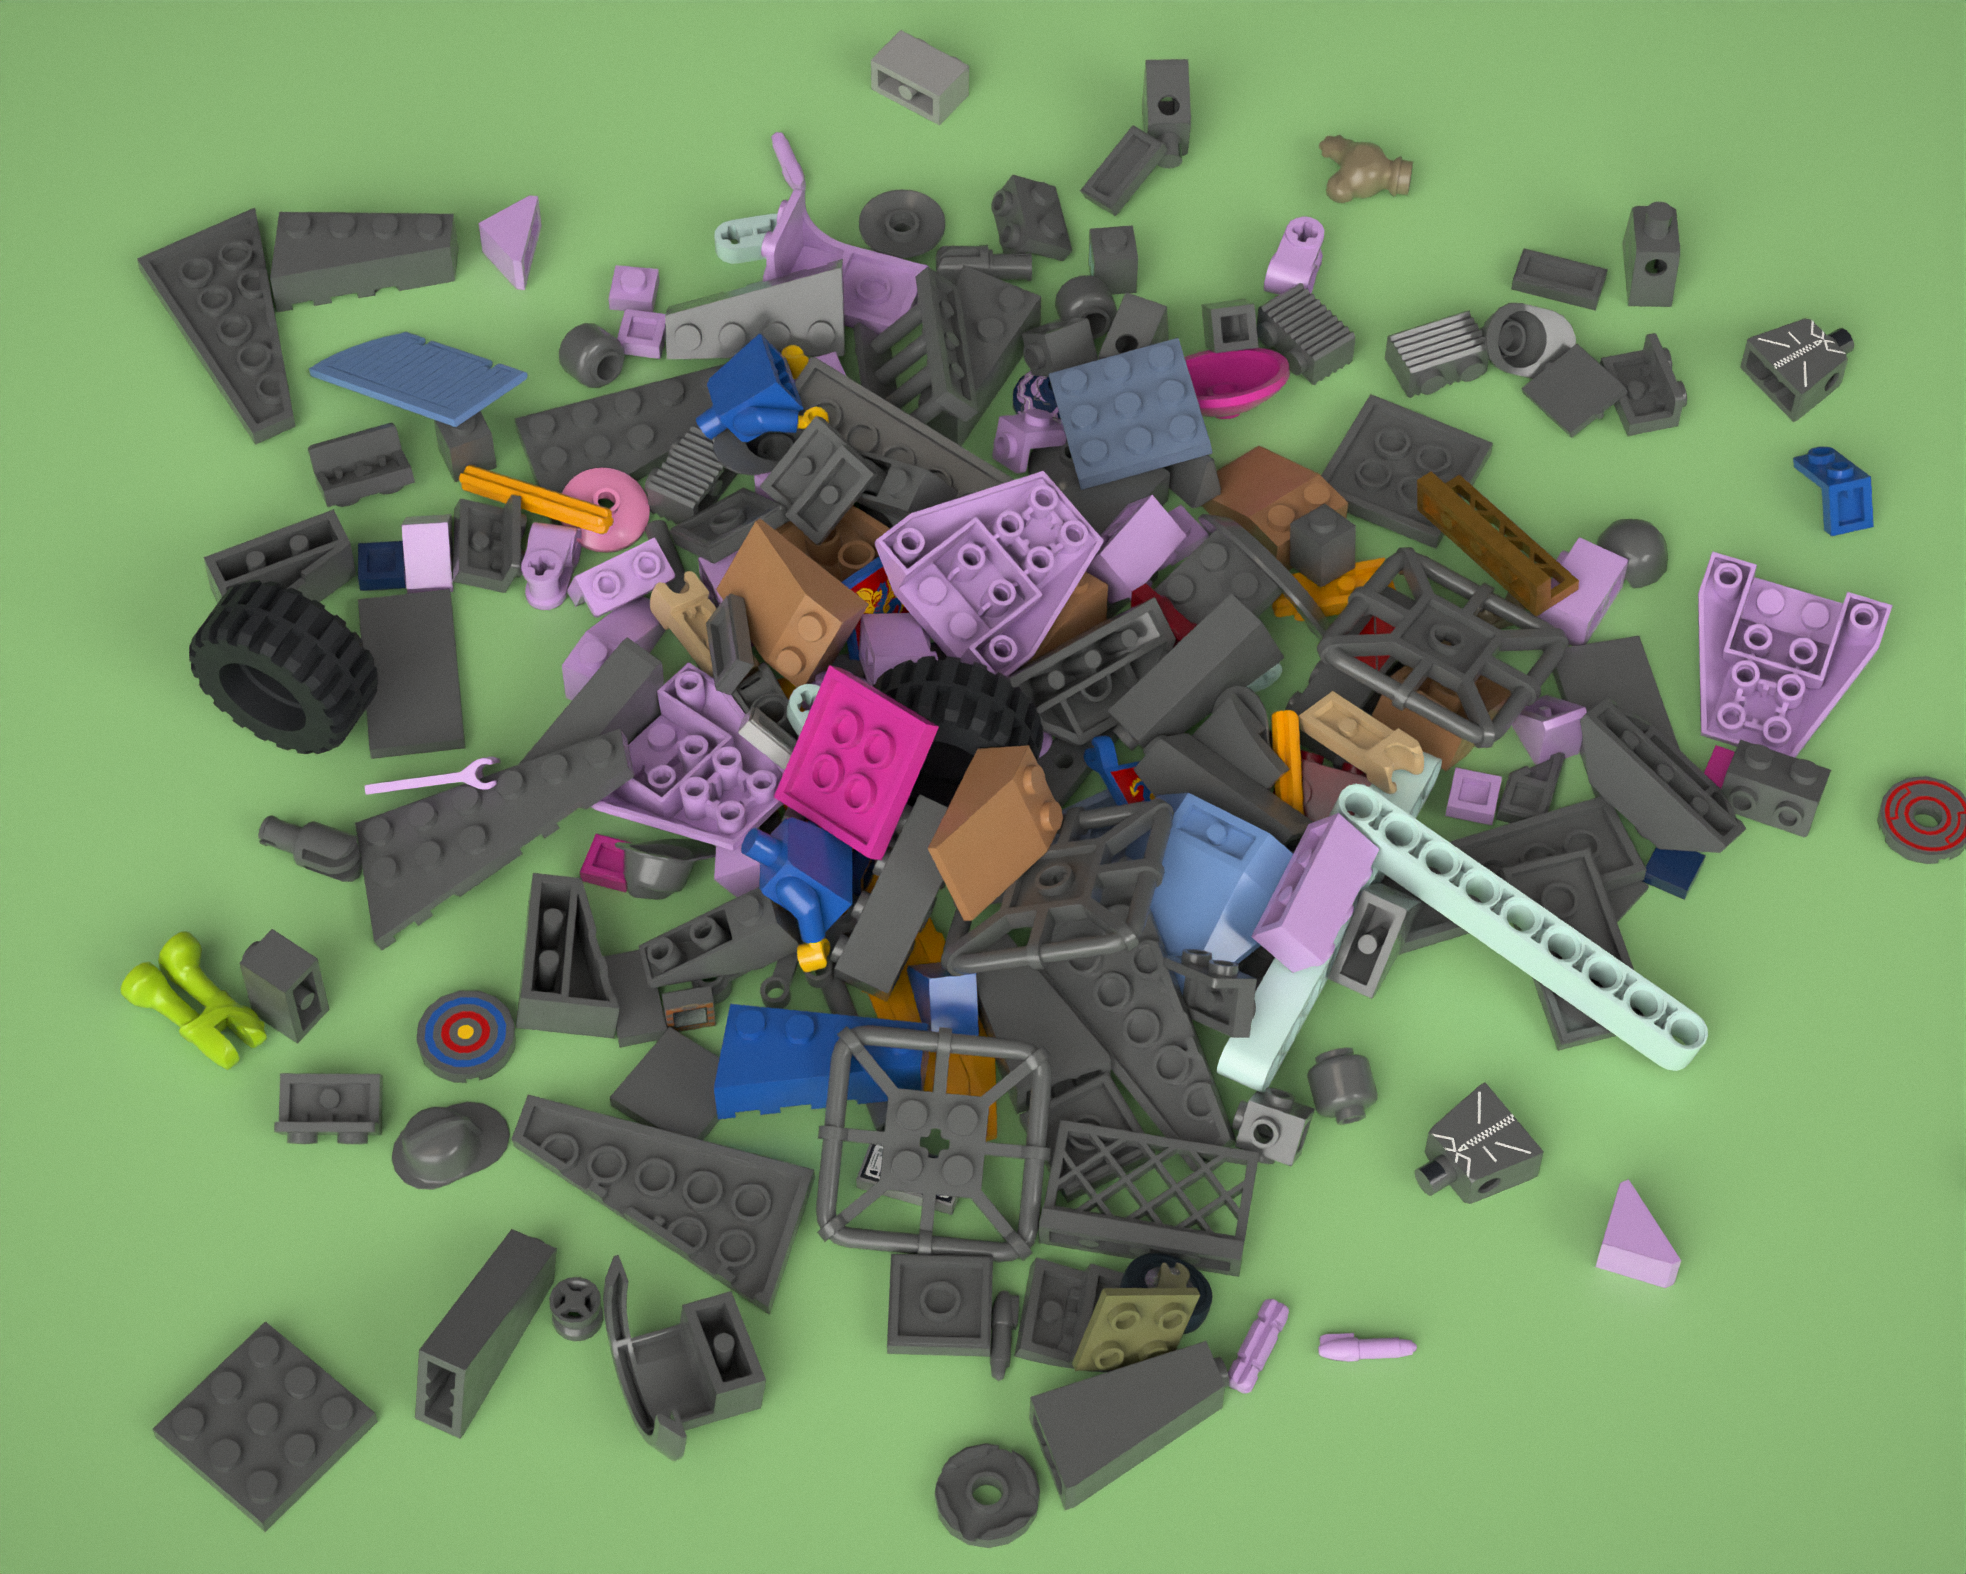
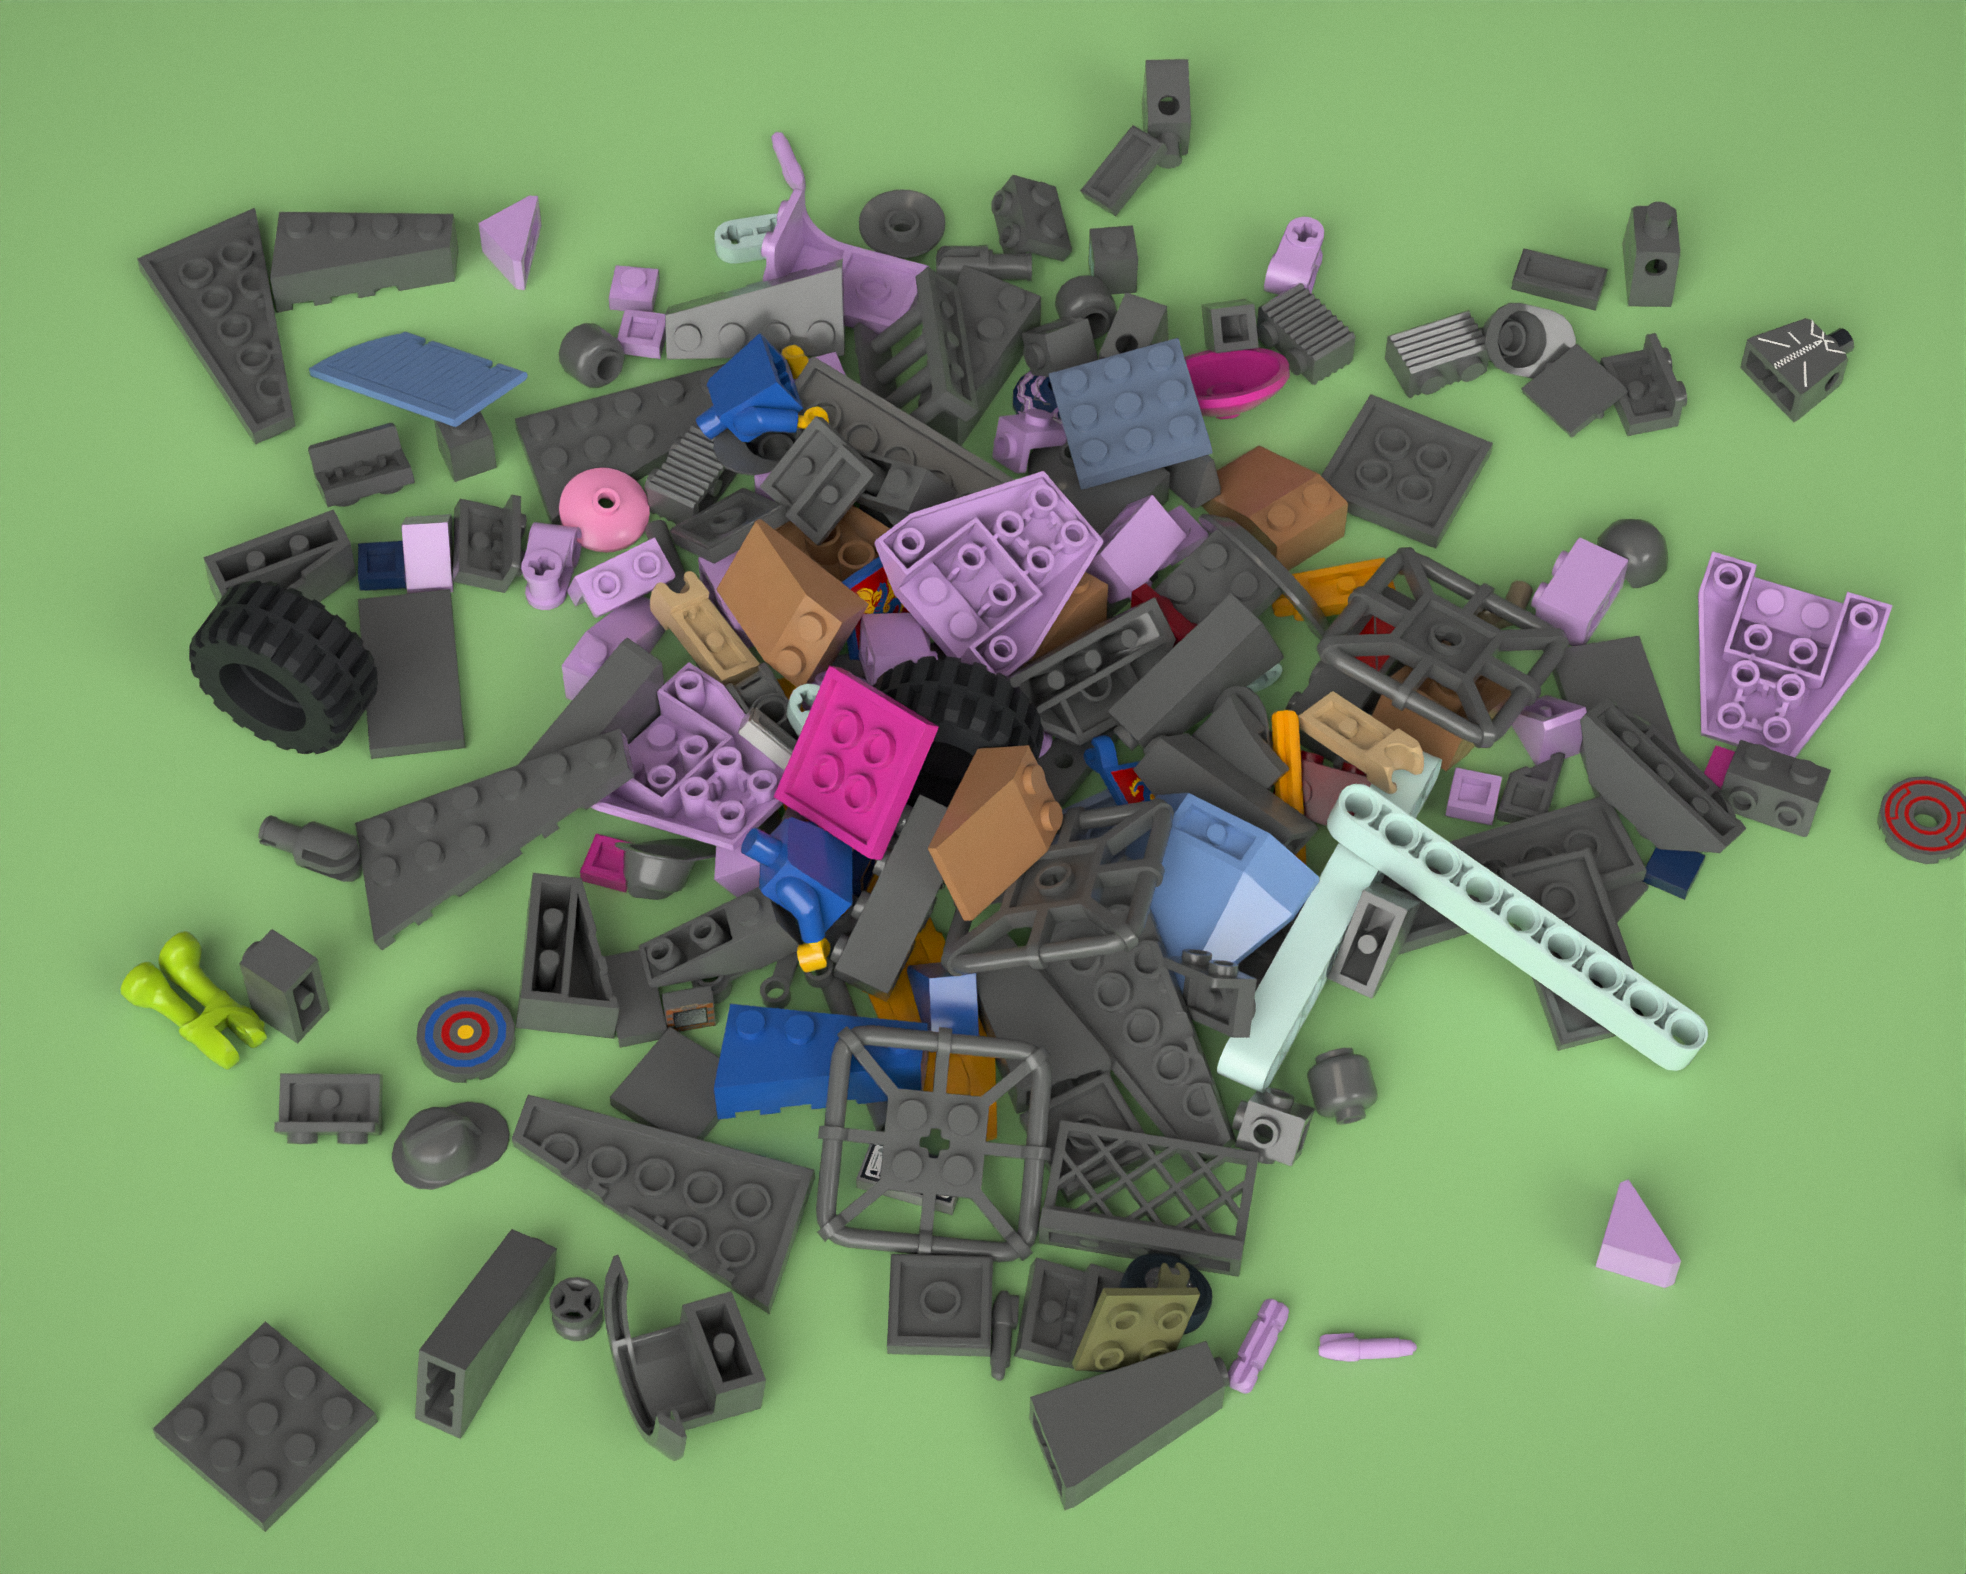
(469, 775): lavender flag -> none
(537, 499): light orange axle -> none
(729, 644): dark grey tile -> none
(920, 77): light grey brick -> none
(987, 1524): dark grey tile -> none
(1316, 893): lavender brick -> none
(1322, 545): dark grey brick -> none
(1363, 170): dark tan animal -> none
(1478, 1150): dark grey torso -> none
(1491, 548): pearl gold fence -> none
(1844, 489): blue bracket -> none

